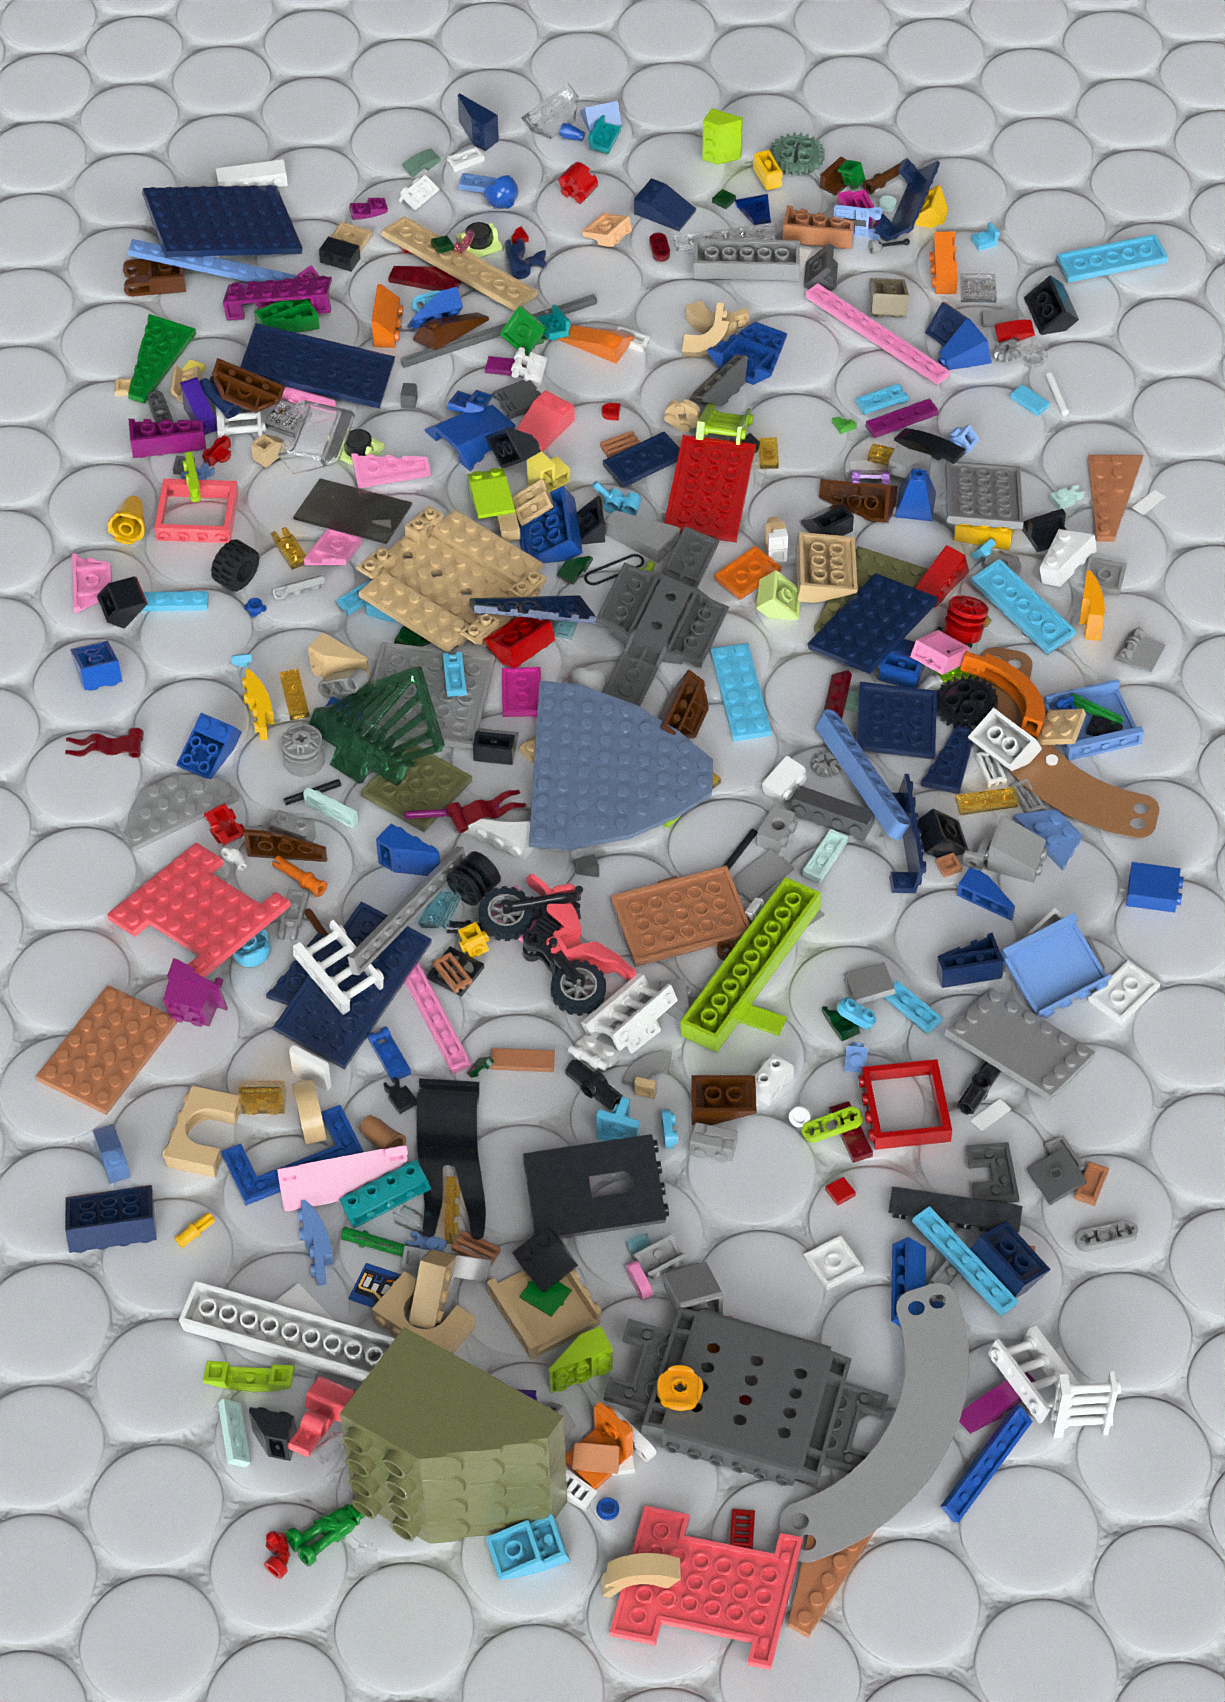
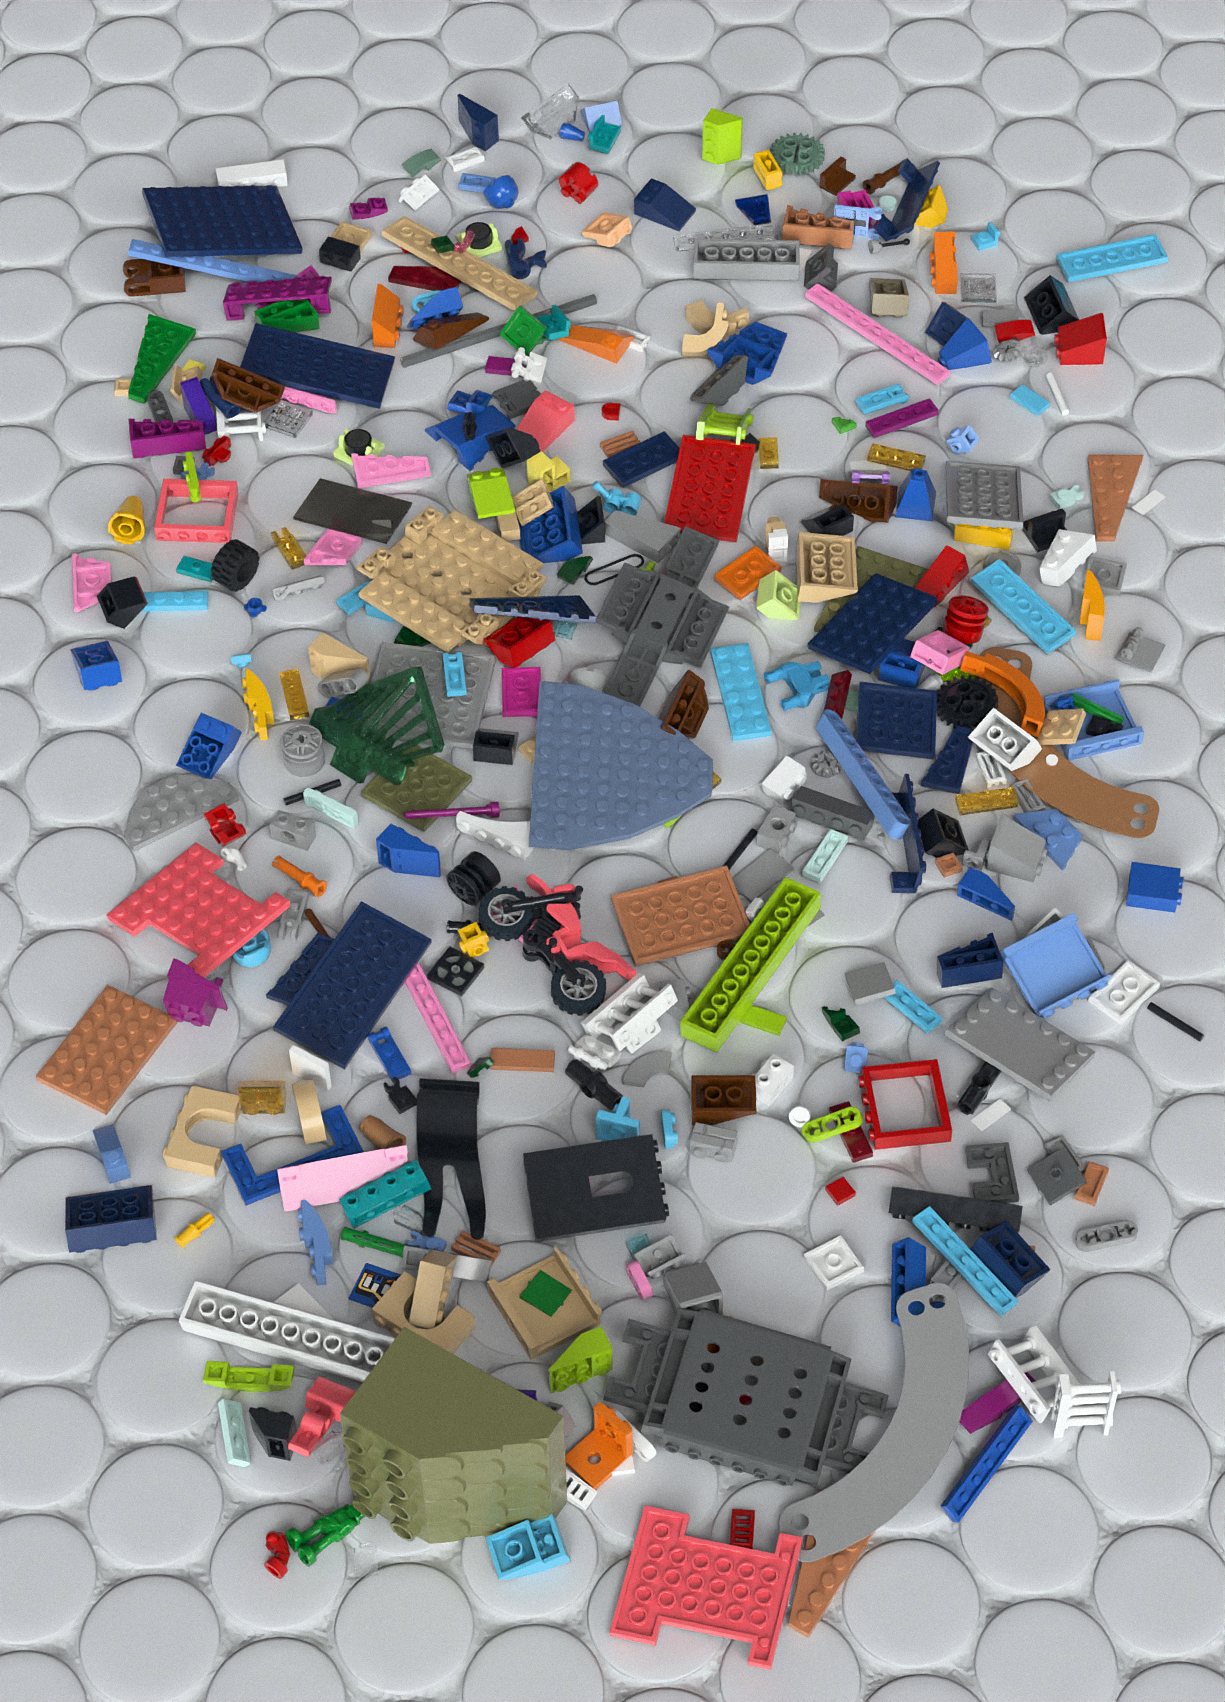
(110, 746): dark red flag -> none
(195, 568): none -> teal plate
(266, 449): tan slope -> none
(270, 843): reddish brown wedge -> none
(318, 437): clear windscreen -> none
(328, 984): white fence -> none
(404, 913): light grey plate -> none
(409, 396): dark grey slope -> none
(440, 910): clear light blue plate -> none
(452, 1210): clear yellow plate -> none
(460, 984): nougat tile -> none
(469, 426): none -> black axle
(480, 809): dark red flag -> none
(545, 1258): black slope -> none
(587, 866): dark grey slope -> none
(596, 1458): nougat slope -> none
(607, 1508): blue plate -> none
(640, 1569): tan arch -> none
(645, 1087): tan tile -> none
(659, 247): dark red plate -> none
(675, 411): tan plate -> none
(679, 1400): light orange plate -> none
(724, 199): dark green tile -> none
(803, 681): none -> dark azure connector
(852, 173): green brick -> none
(856, 1013): medium azure plate -> none
(905, 459): light grey slope -> none
(930, 444): black slope -> none
(984, 549): medium azure plate -> none
(1082, 341): none -> red slope
(1175, 1021): none -> black bar

